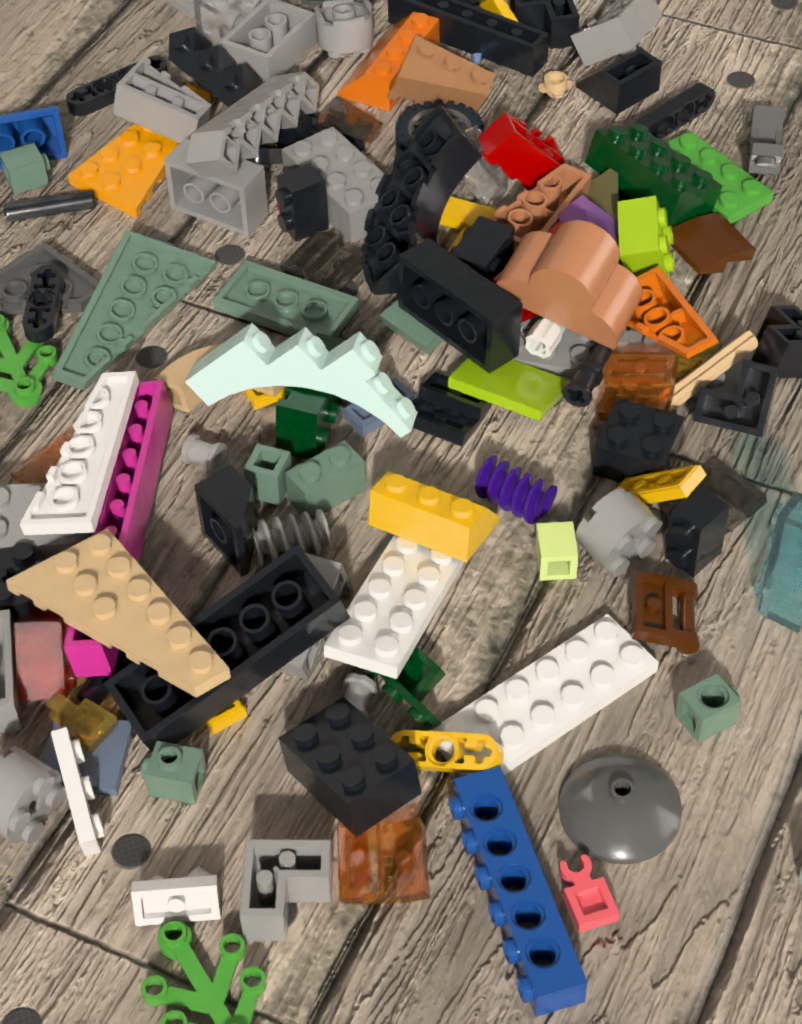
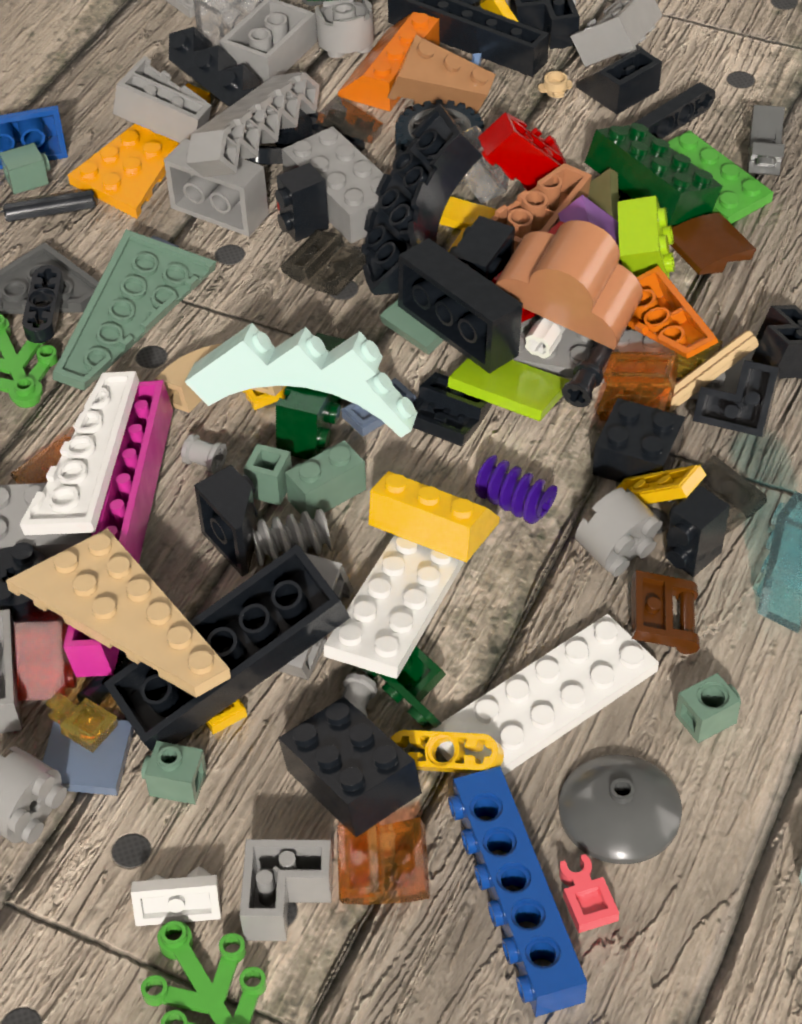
(78, 791): white plate -> none
(89, 97): black beam -> none
(284, 301): sand green plate -> none
(556, 550): yellowish green brick -> none

